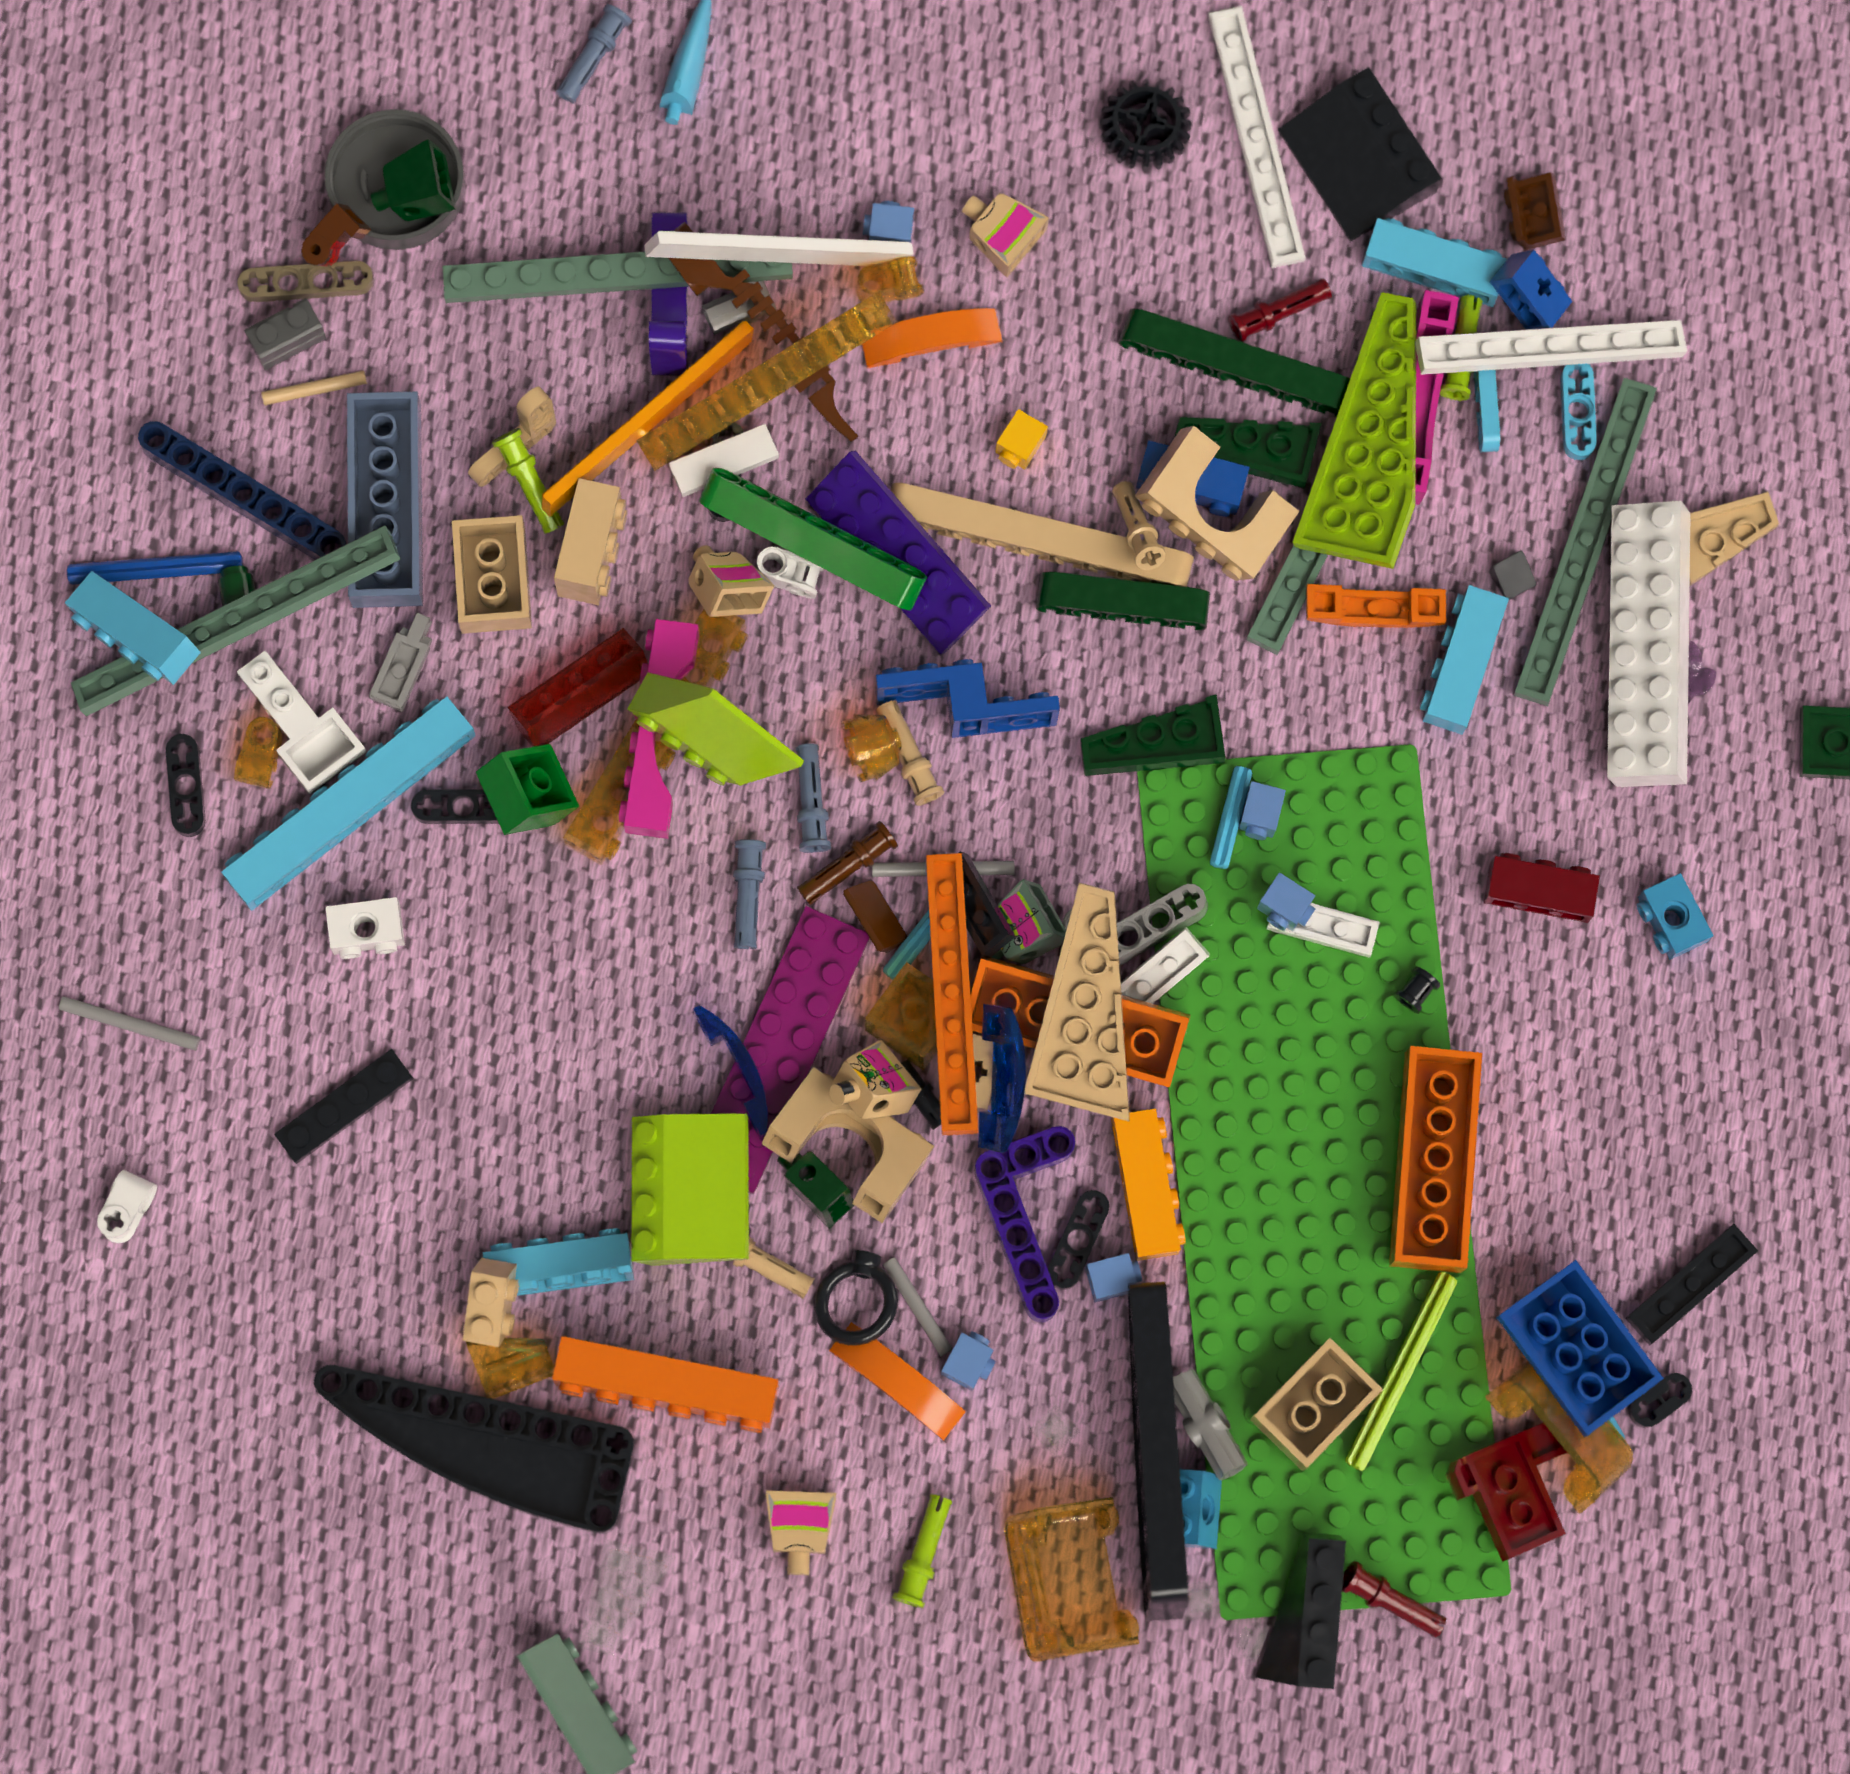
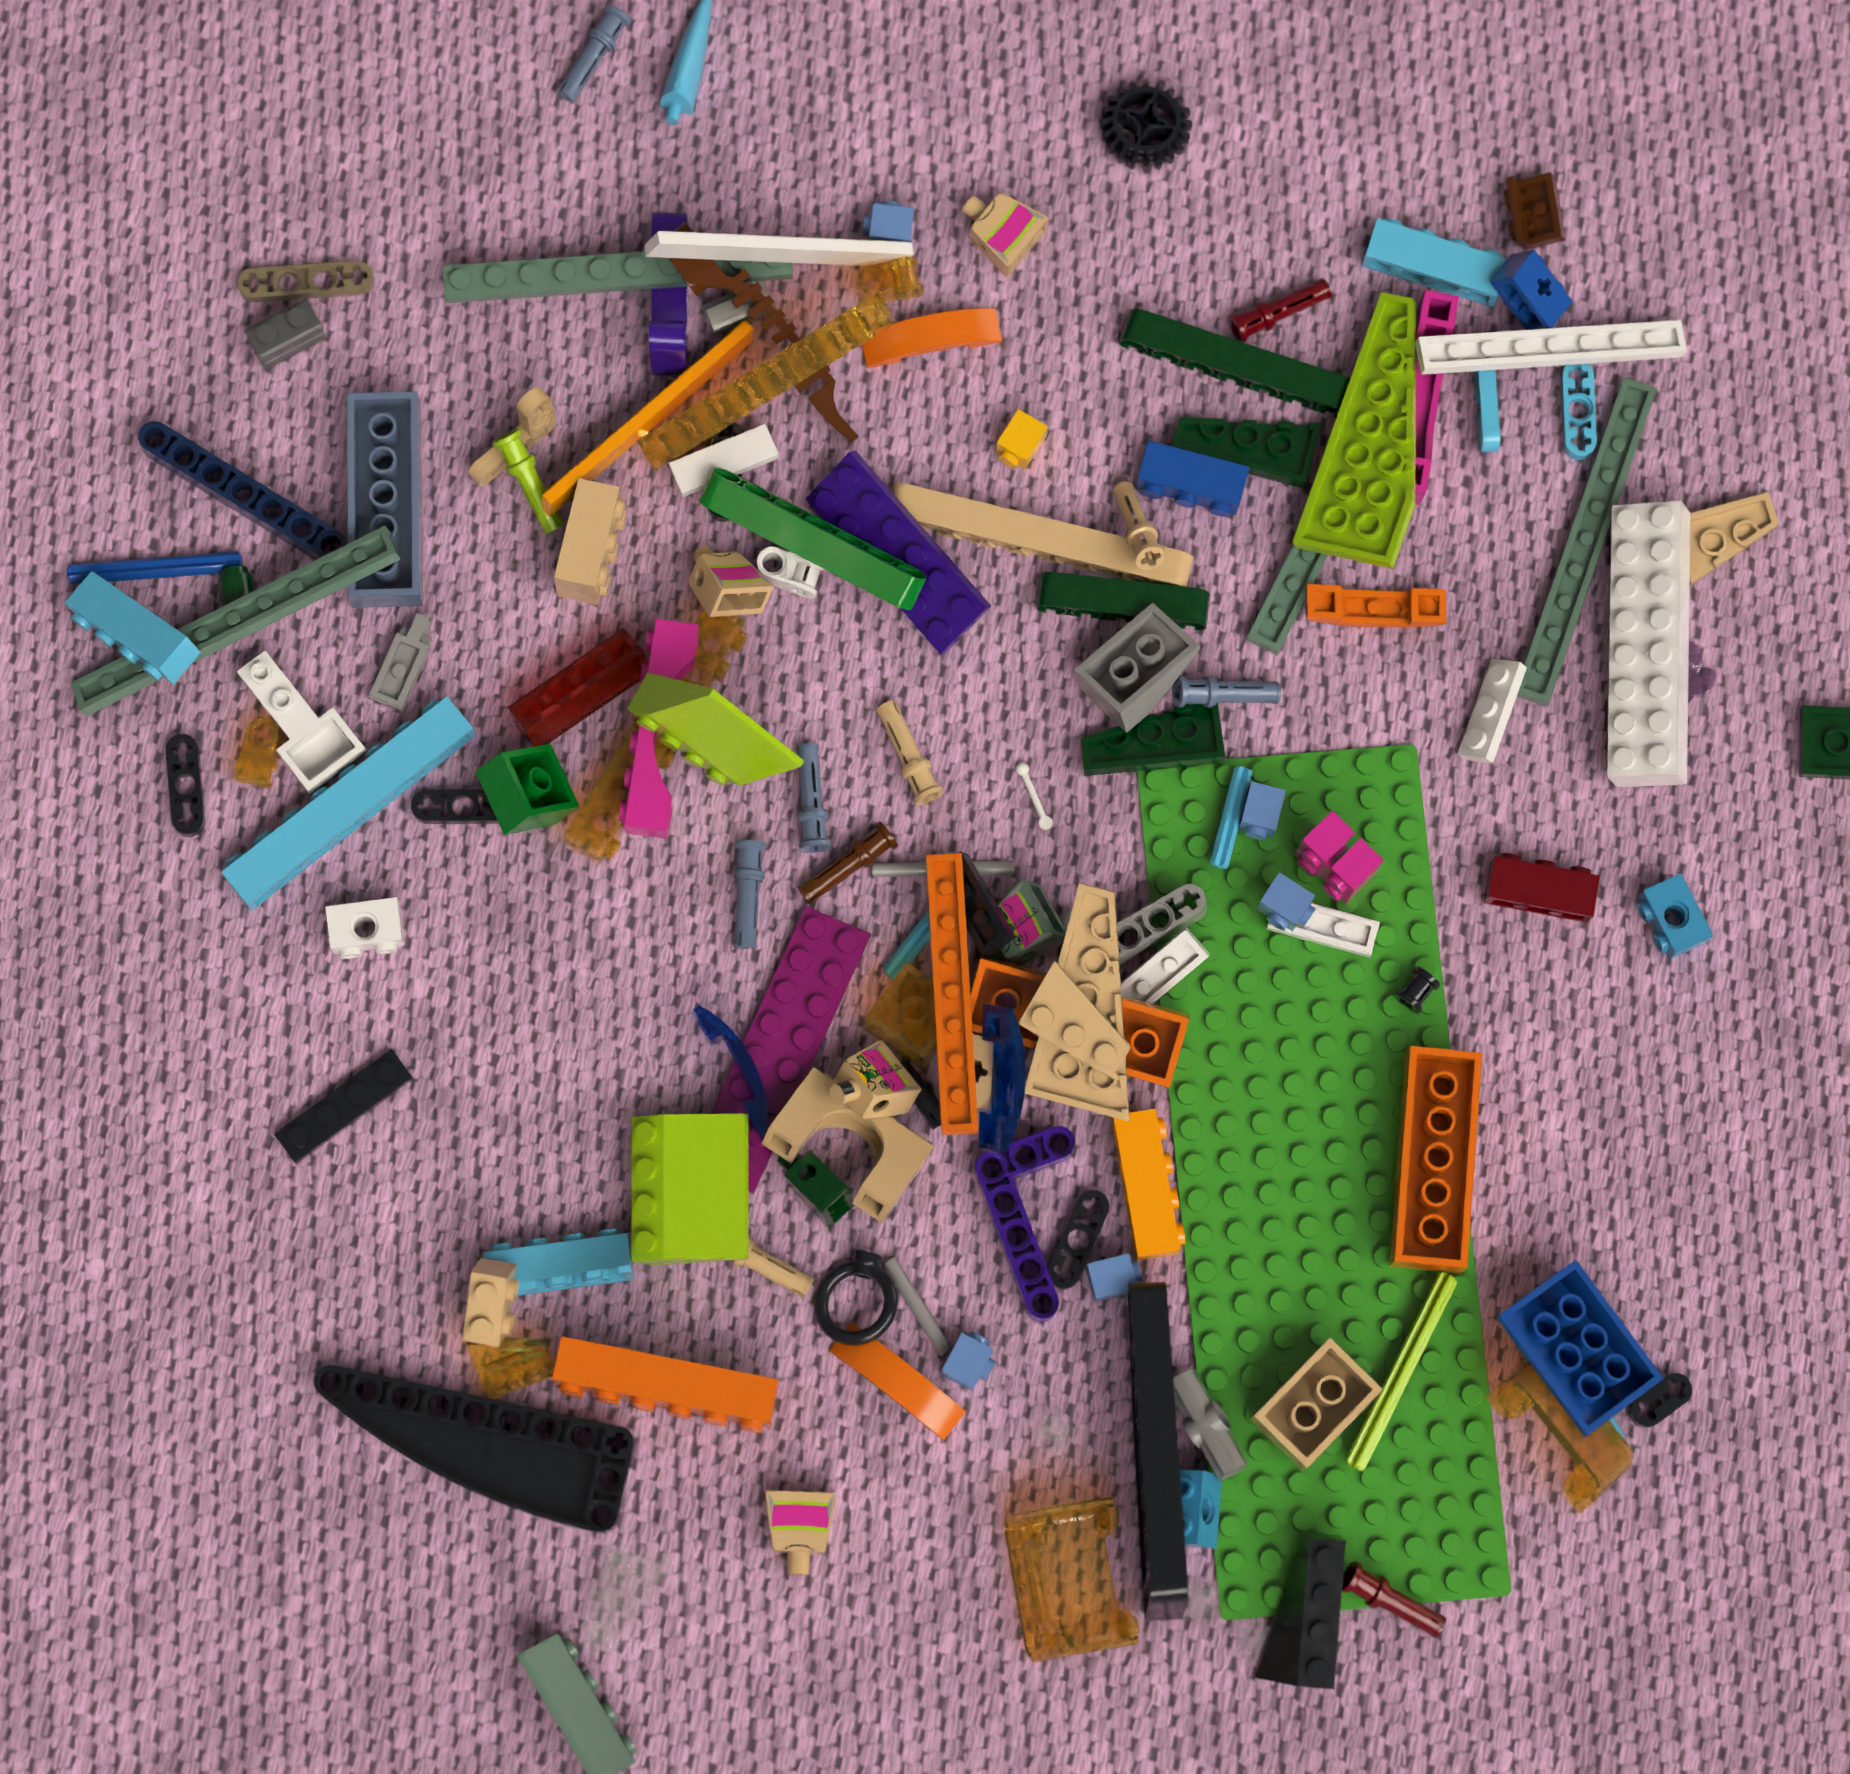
(127, 1201): white piece -> none
(129, 1023): light grey bar -> none
(314, 387): tan bar -> none
(331, 234): reddish brown leg -> none
(356, 171): dark grey piece -> none
(416, 184): dark green torso -> none
(491, 574): tan brick -> none
(872, 745): clear yellow cone -> none
(875, 916): reddish brown slope -> none
(918, 1569): lime pin -> none
(966, 698): blue bracket -> none
(1045, 822): none -> white hinge
(1074, 1024): none -> tan wing
(1136, 667): none -> light grey slope
(1171, 494): tan arch -> none
(1210, 691): none -> sand blue pin
(1256, 137): white tile -> none
(1325, 845): none -> dark pink piece
(1360, 154): black slope -> none
(1457, 383): lime pin -> none
(1465, 659): medium azure brick -> none
(1492, 710): none -> white plate
(1511, 1489): dark red piece -> none
(1513, 575): slope -> none
(1691, 1284): black plate -> none

